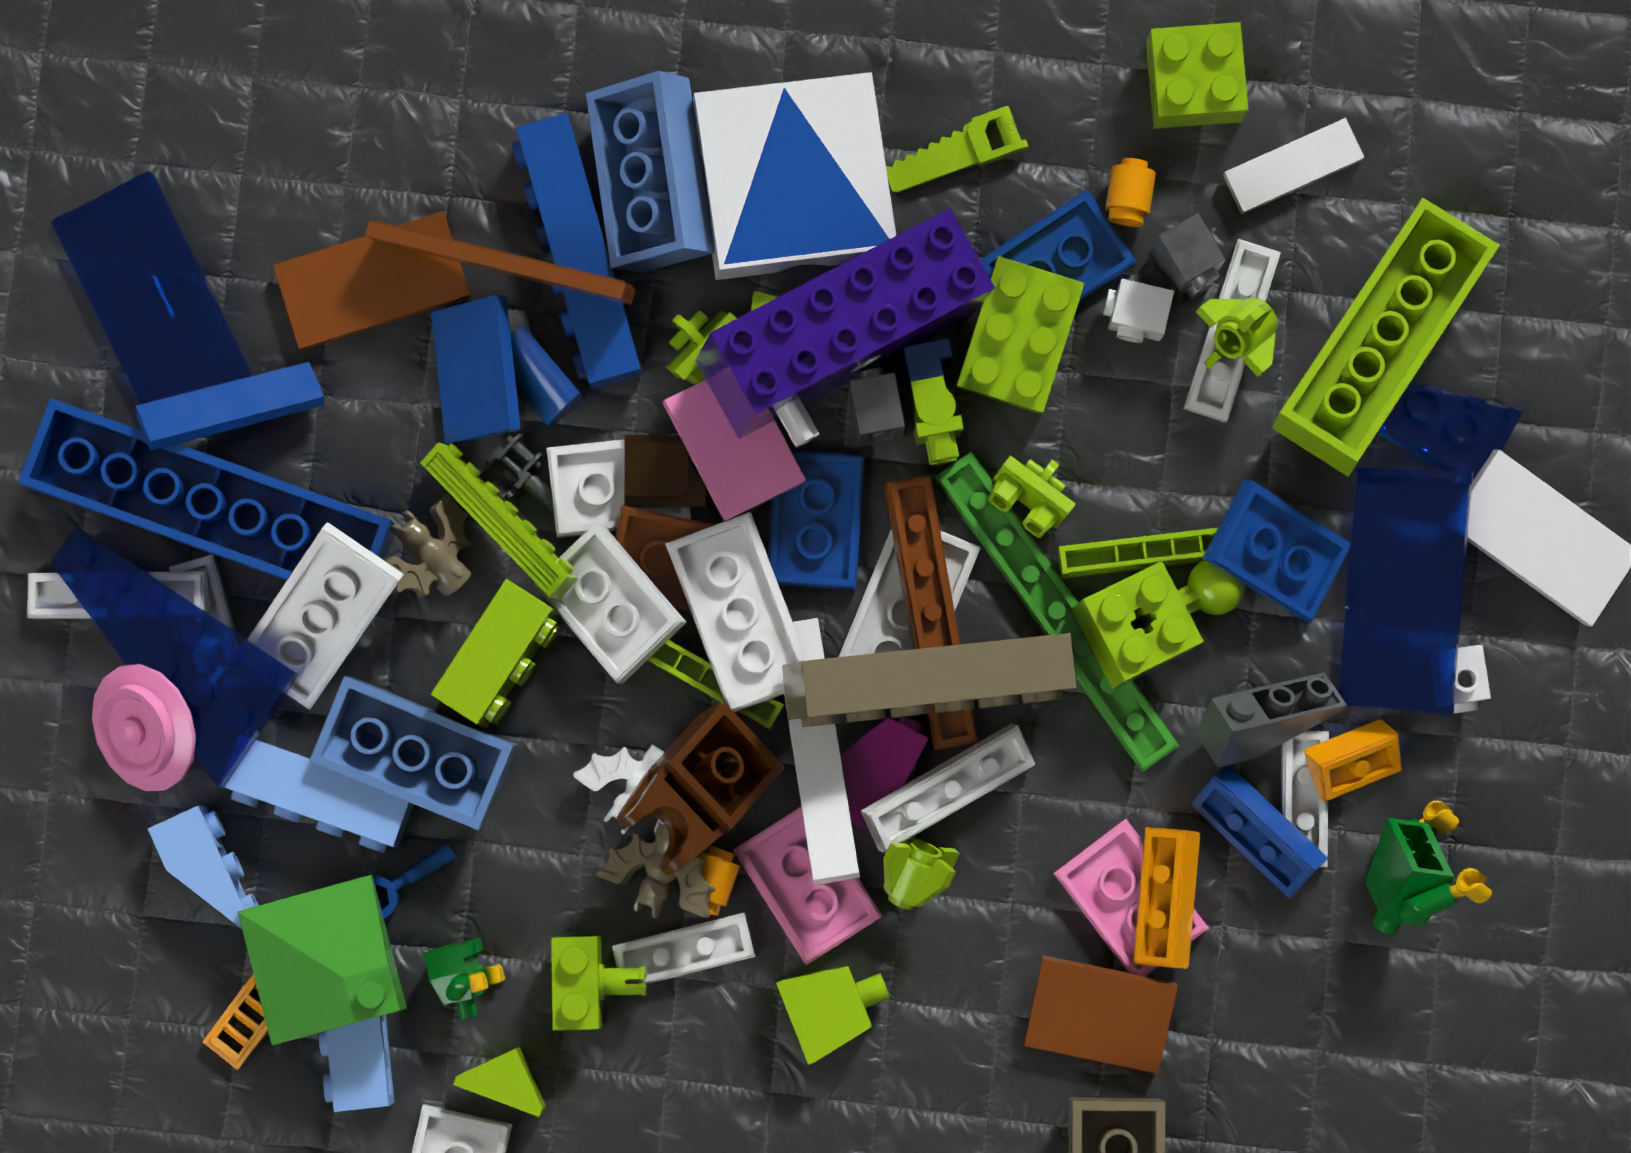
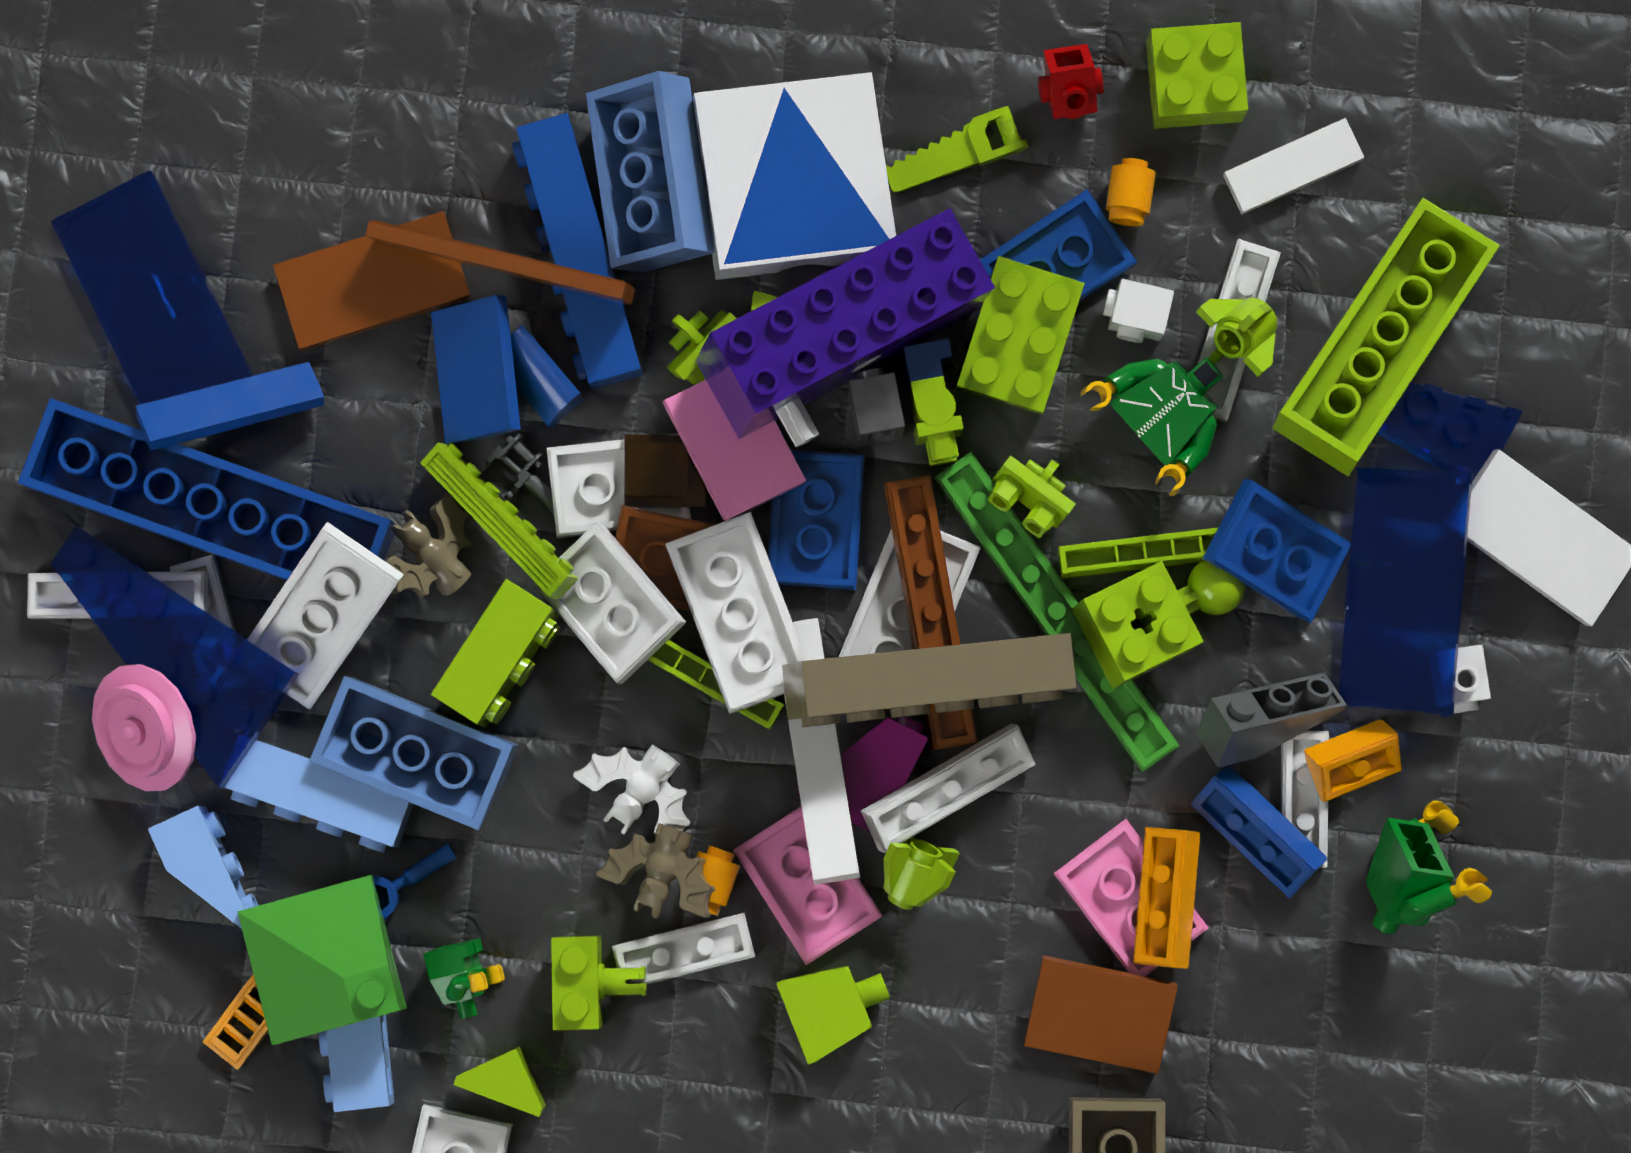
(702, 784): reddish brown brick -> none
(1070, 82): none -> red brick
(1165, 410): none -> green torso
(1188, 257): flat silver brick -> none

